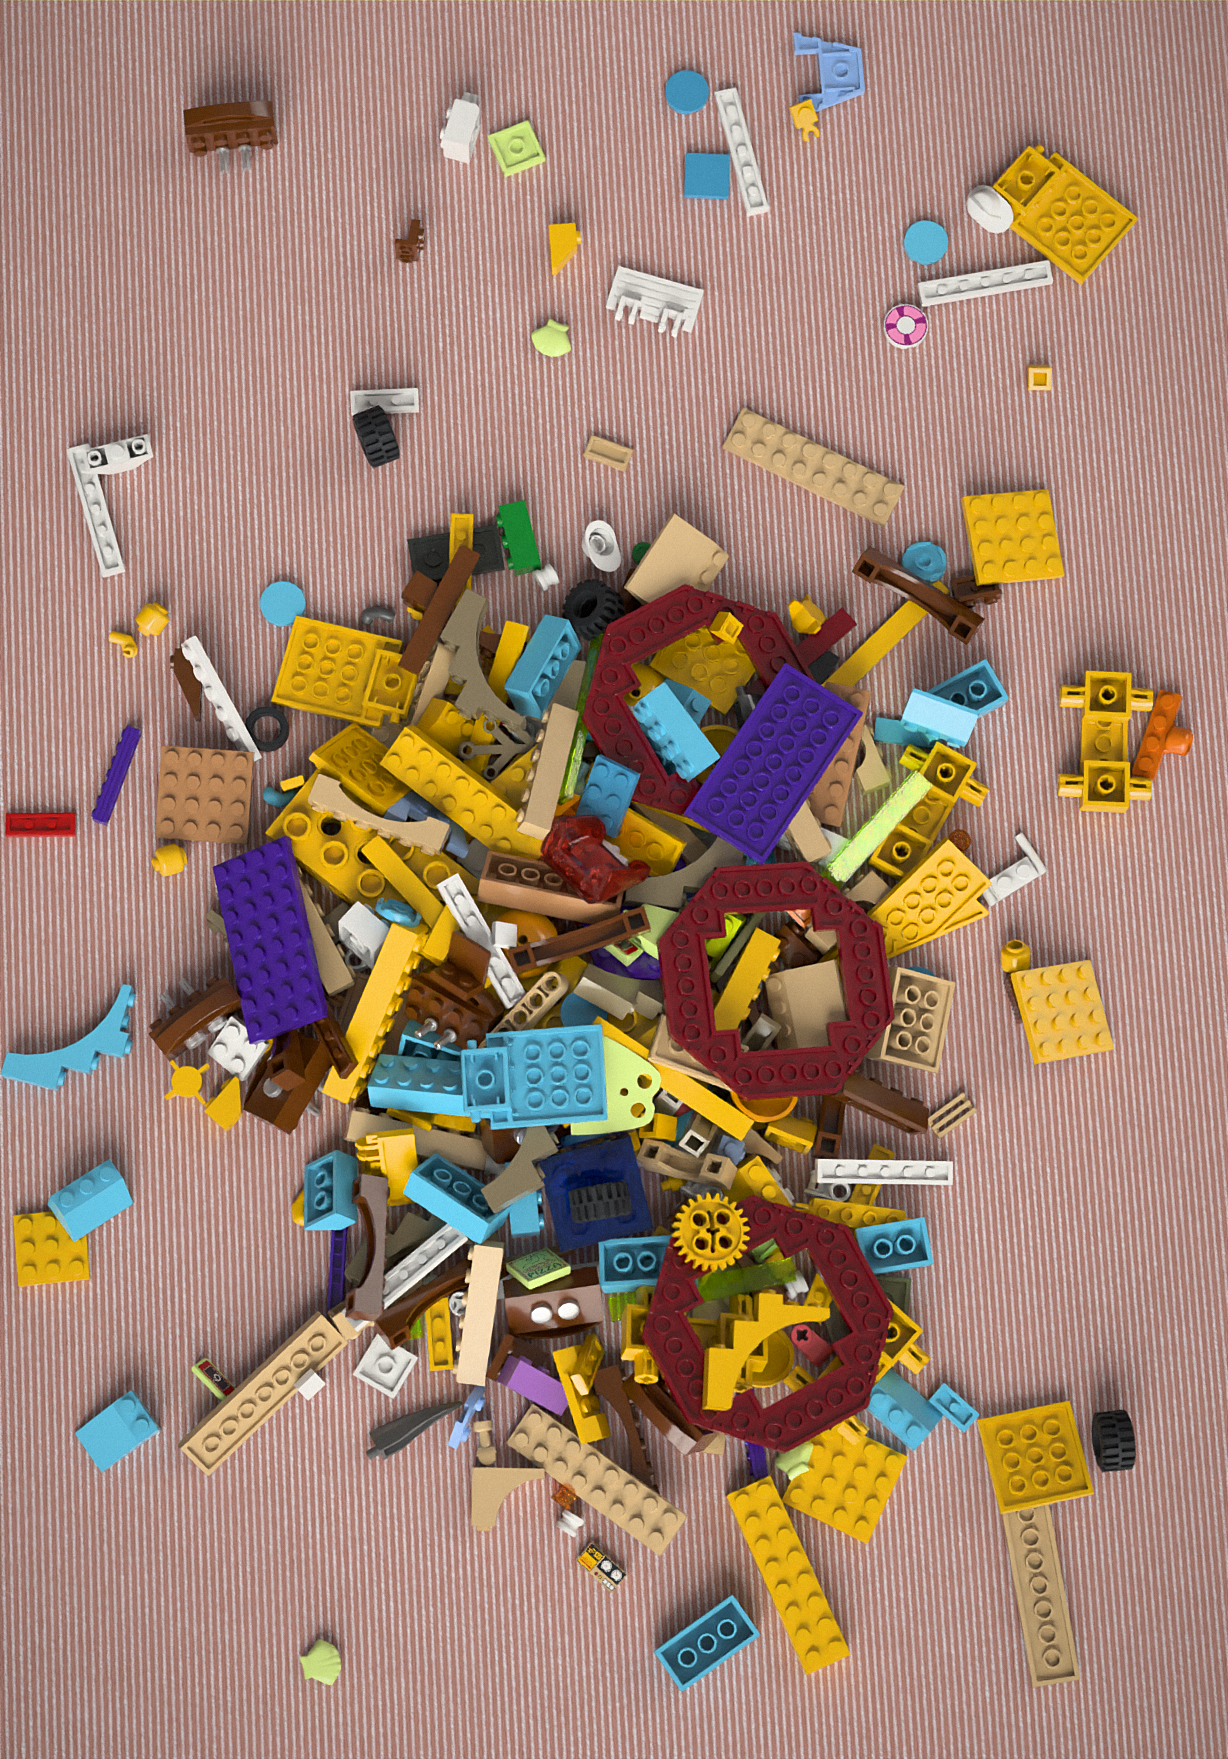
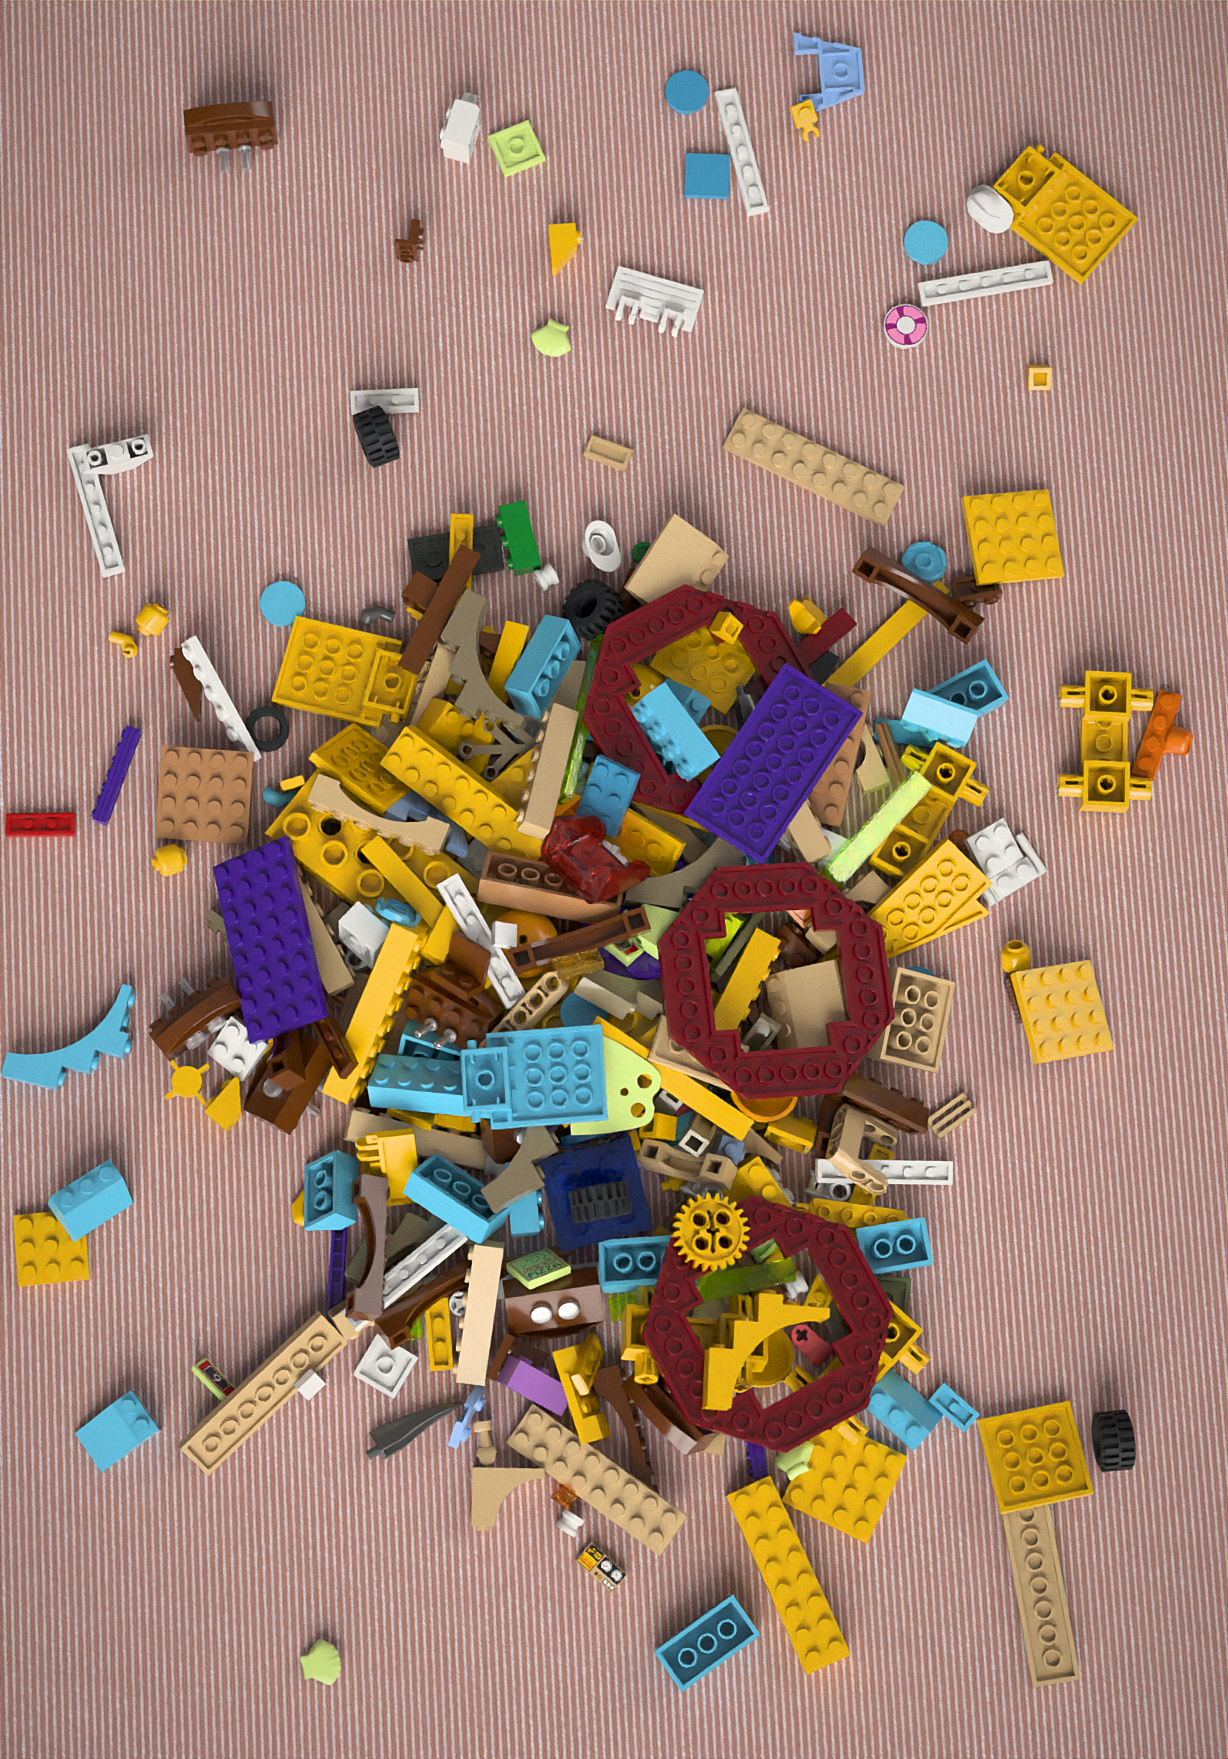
(577, 964): none -> clear yellow plate
(846, 1142): none -> tan connector
(890, 753): none -> medium nougat axle
(993, 848): none -> white plate

